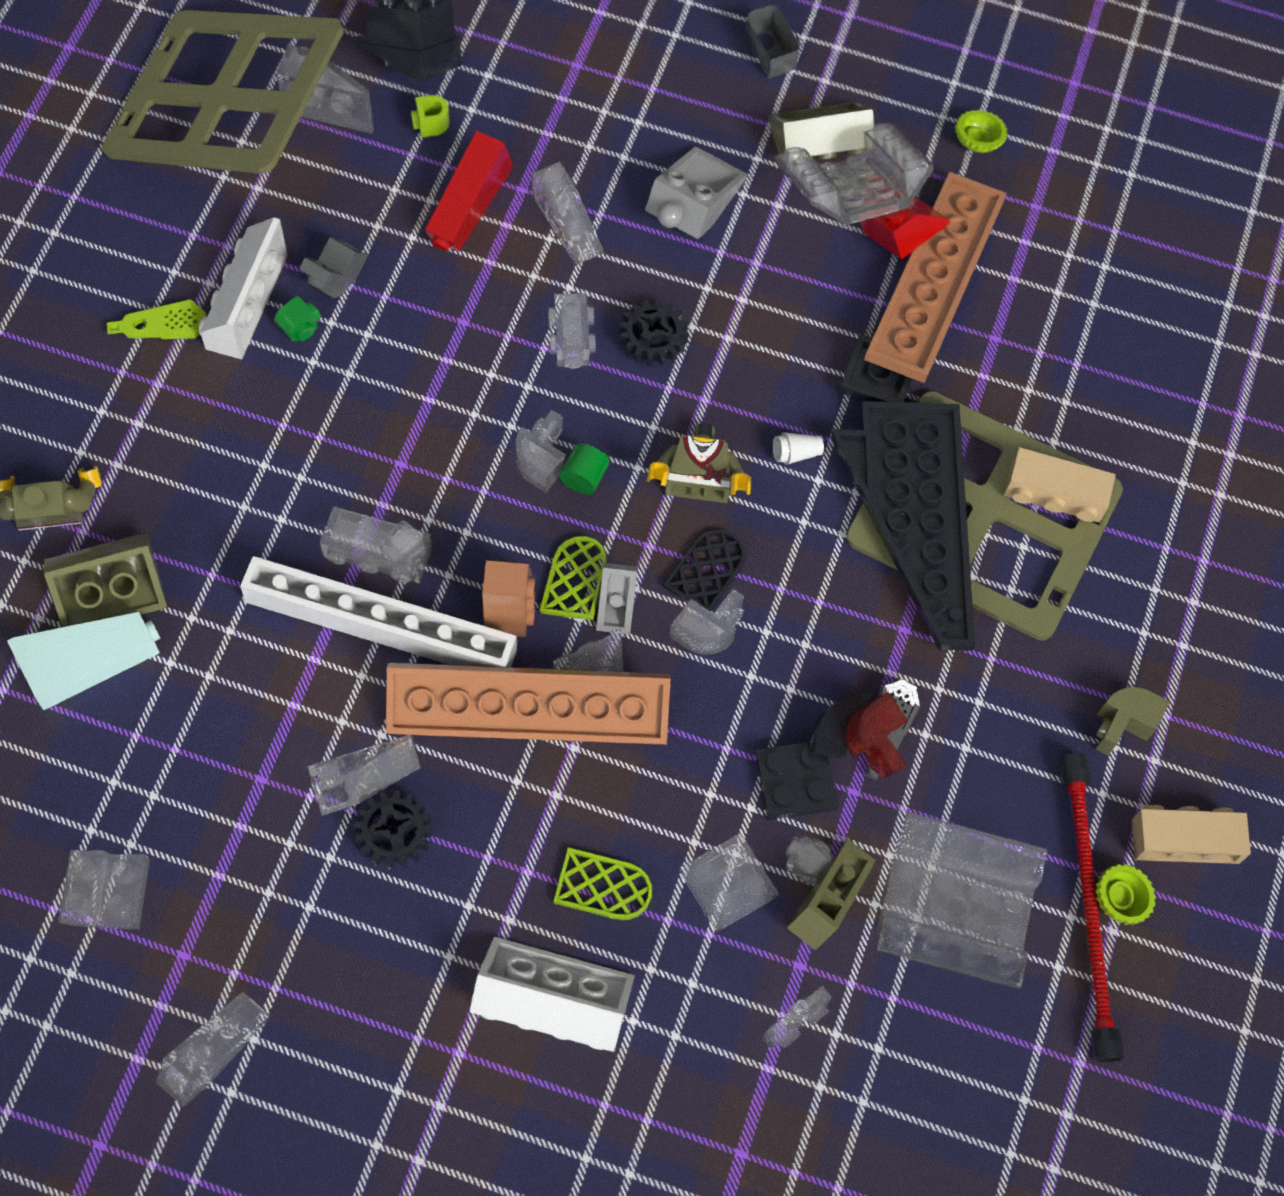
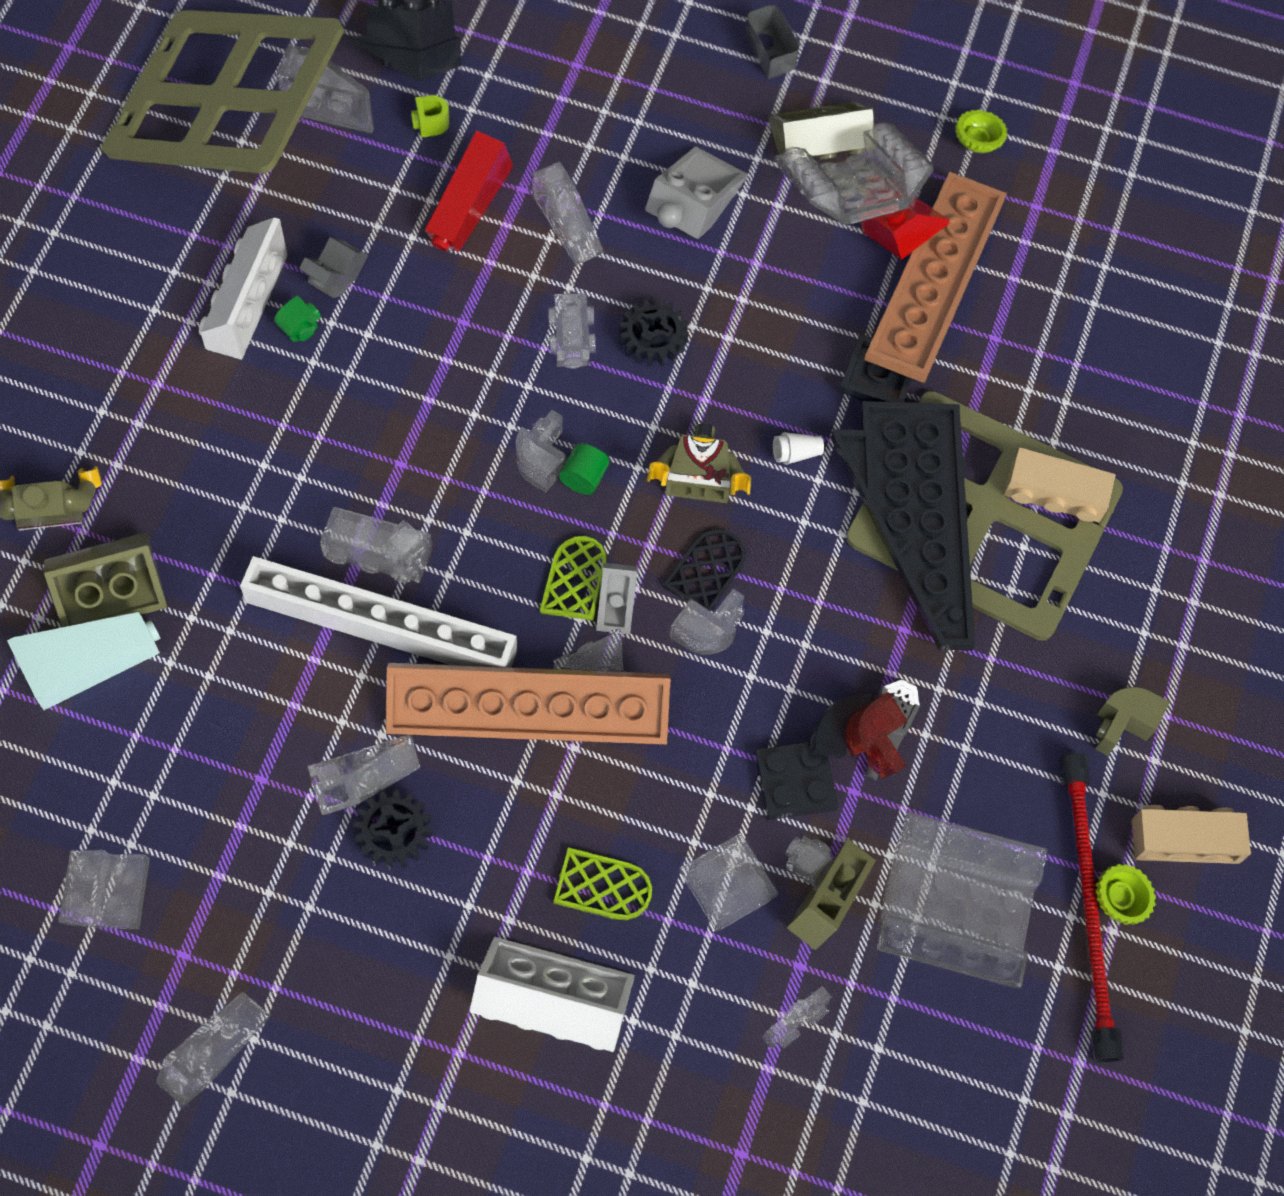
(158, 319): lime piece -> none
(508, 597): nougat wedge -> none

